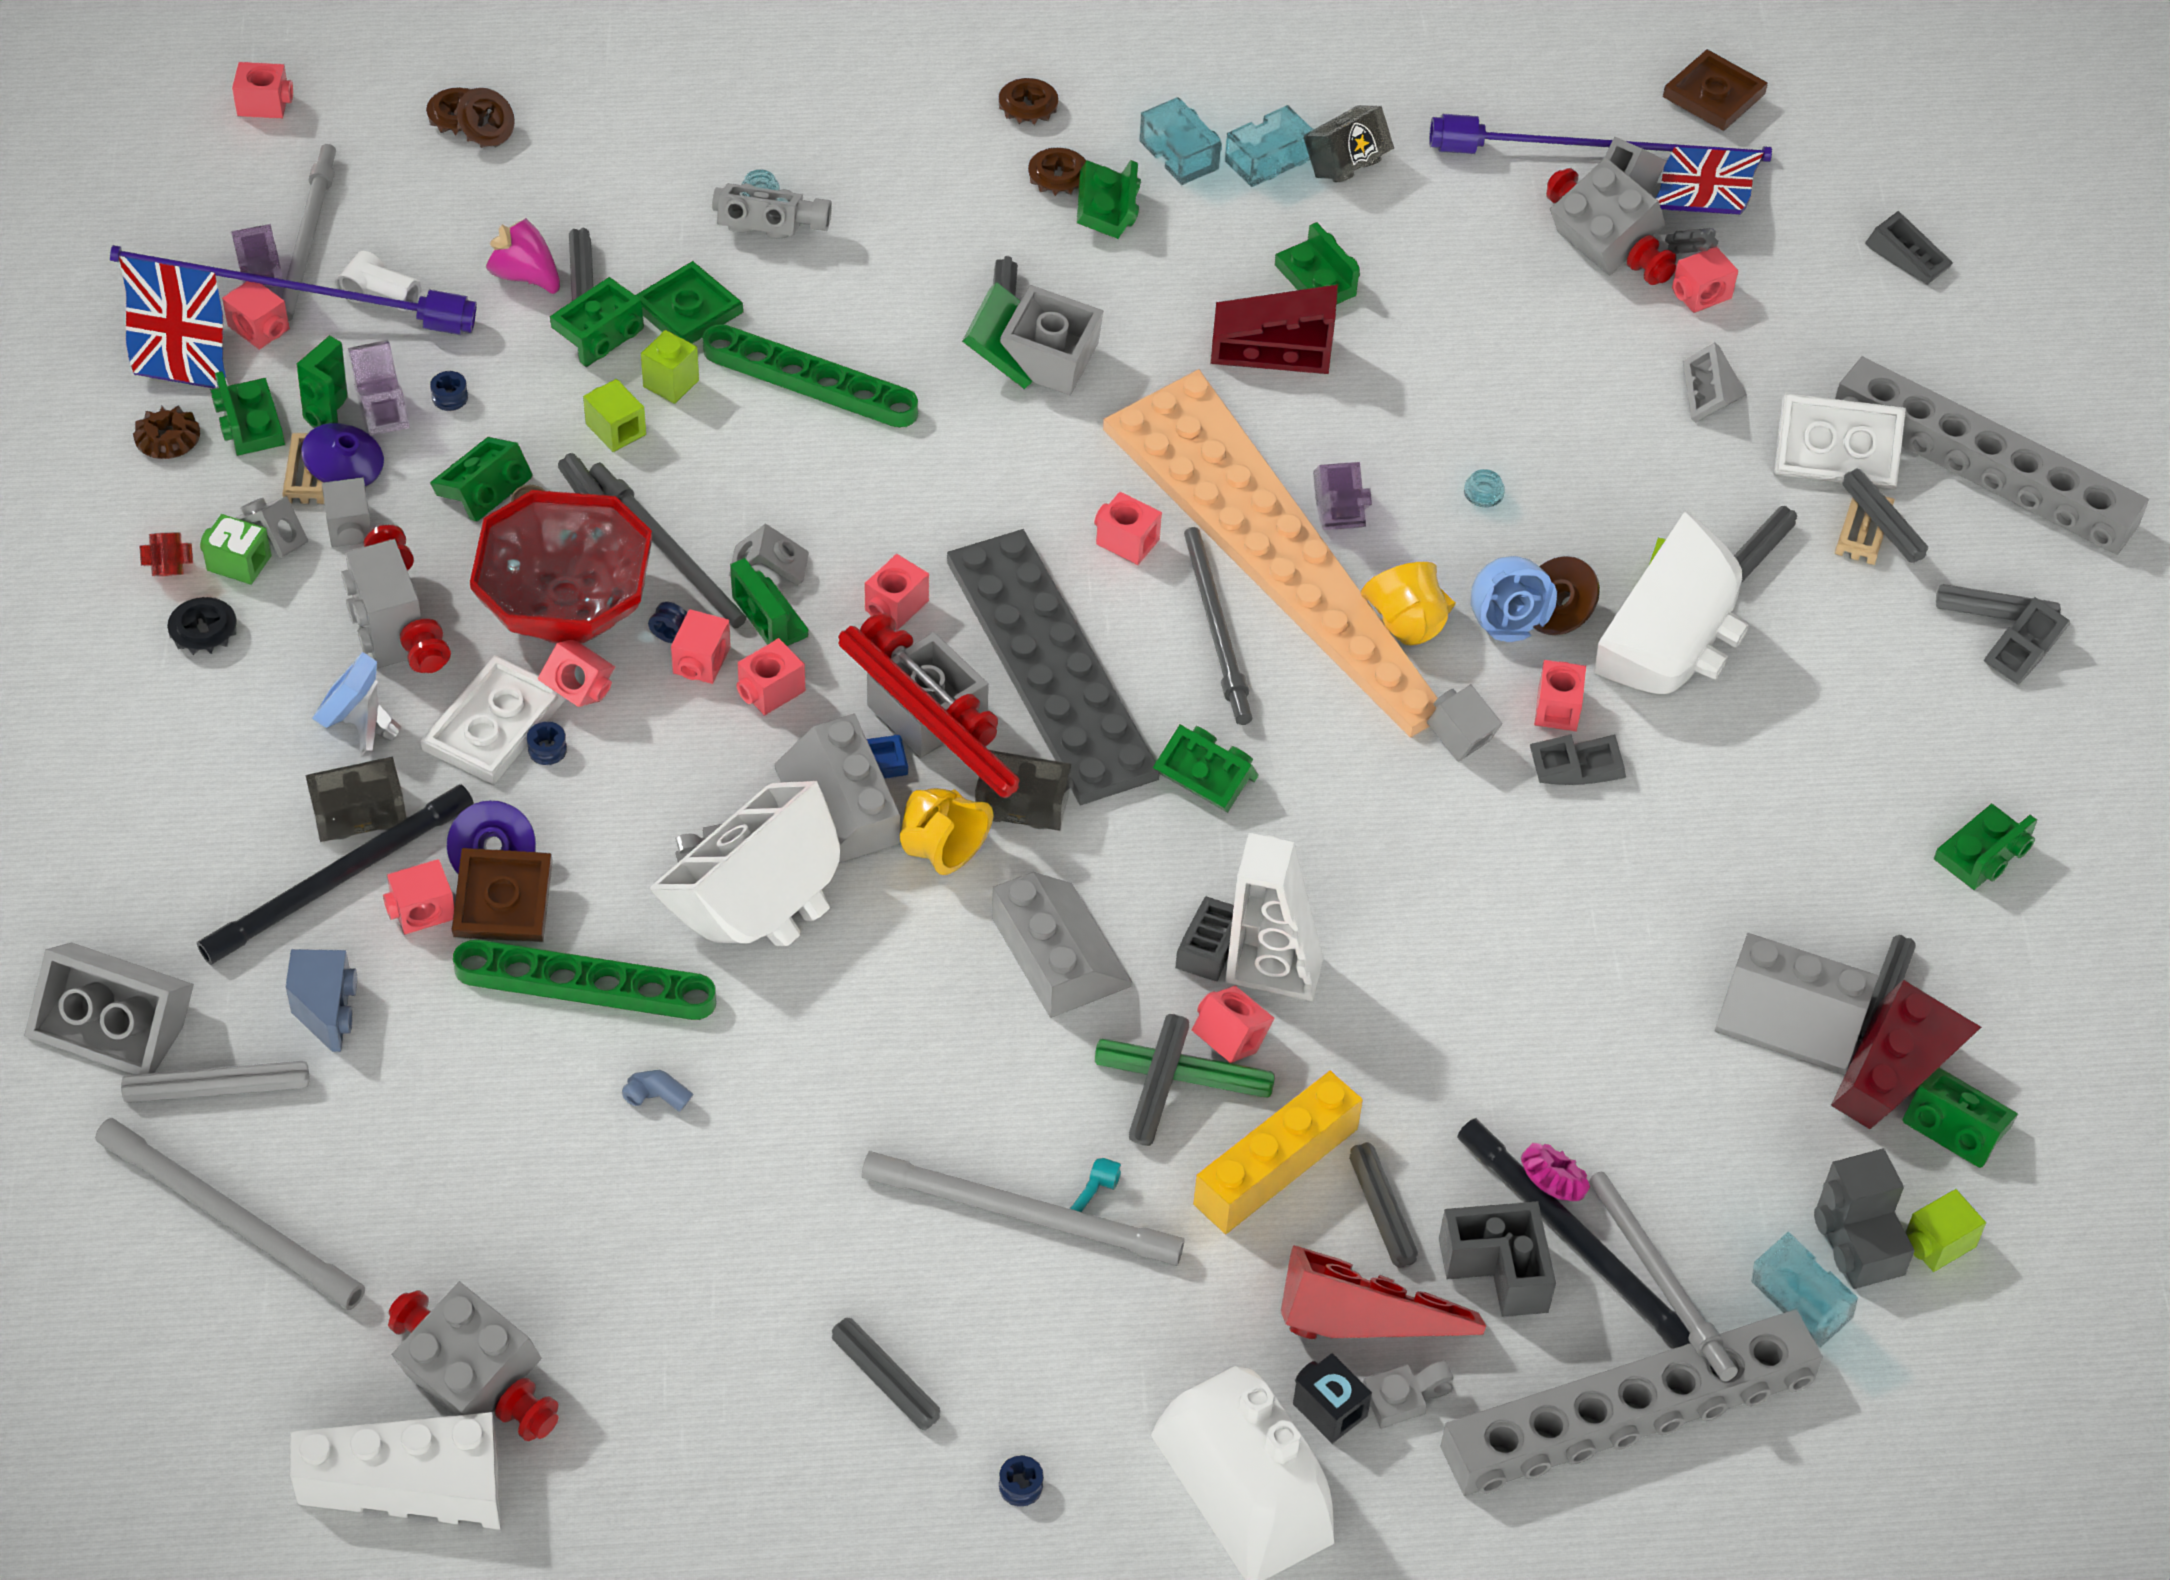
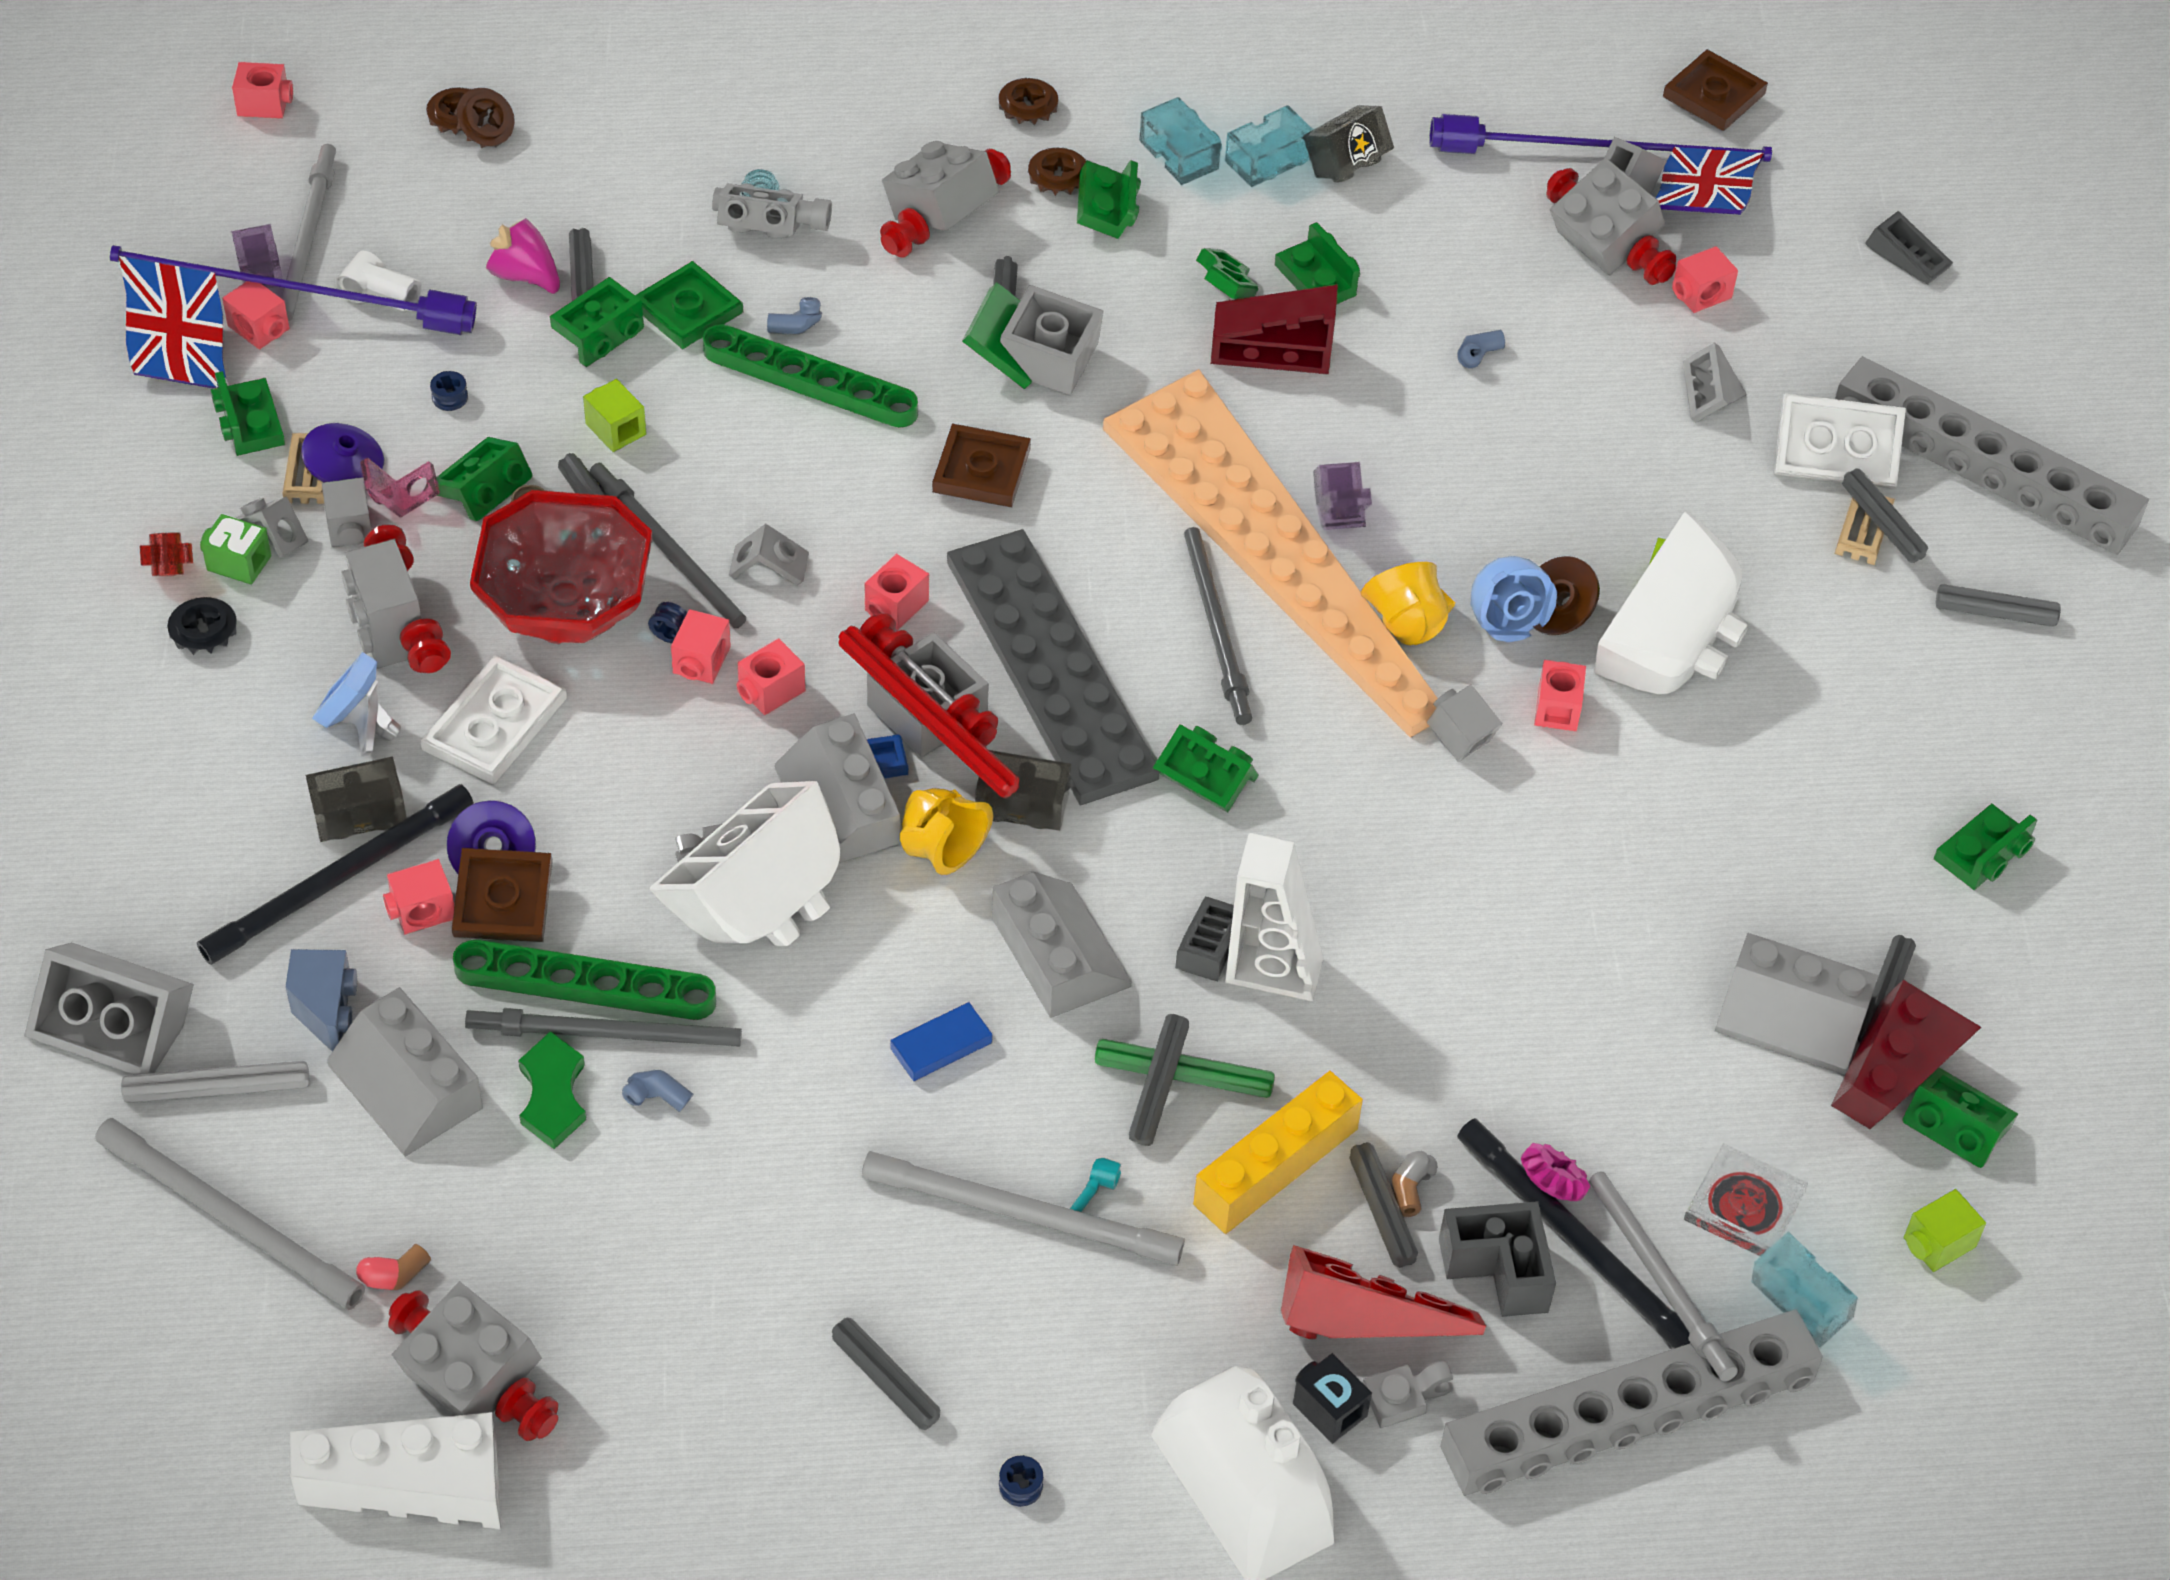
(172, 443): reddish brown gear -> none
(322, 382): green bracket -> none
(378, 388): clear purple brick -> none
(392, 1273): none -> arm
(396, 494): none -> clear pink bracket
(405, 1072): none -> light grey slope
(513, 1022): none -> dark grey bar
(551, 732): dark blue bush -> none
(552, 1108): none -> green tile
(560, 673): coral brick -> none
(670, 366): lime brick -> none
(765, 605): green bracket -> none
(799, 321): none -> sand blue arm
(938, 191): none -> light grey brick
(941, 1041): none -> blue tile
(981, 465): none -> reddish brown plate
(1128, 527): coral brick -> none
(1227, 273): none -> green tile
(1232, 1023): coral brick -> none
(1413, 1169): none -> arm
(1475, 346): none -> sand blue arm
(1484, 488): clear light blue plate -> none
(1585, 762): dark grey slope -> none
(1691, 240): dark grey axle -> none
(1745, 1200): none -> clear tile
(1765, 539): dark grey axle -> none
(1861, 1219): dark grey brick -> none
(2027, 641): dark grey slope -> none

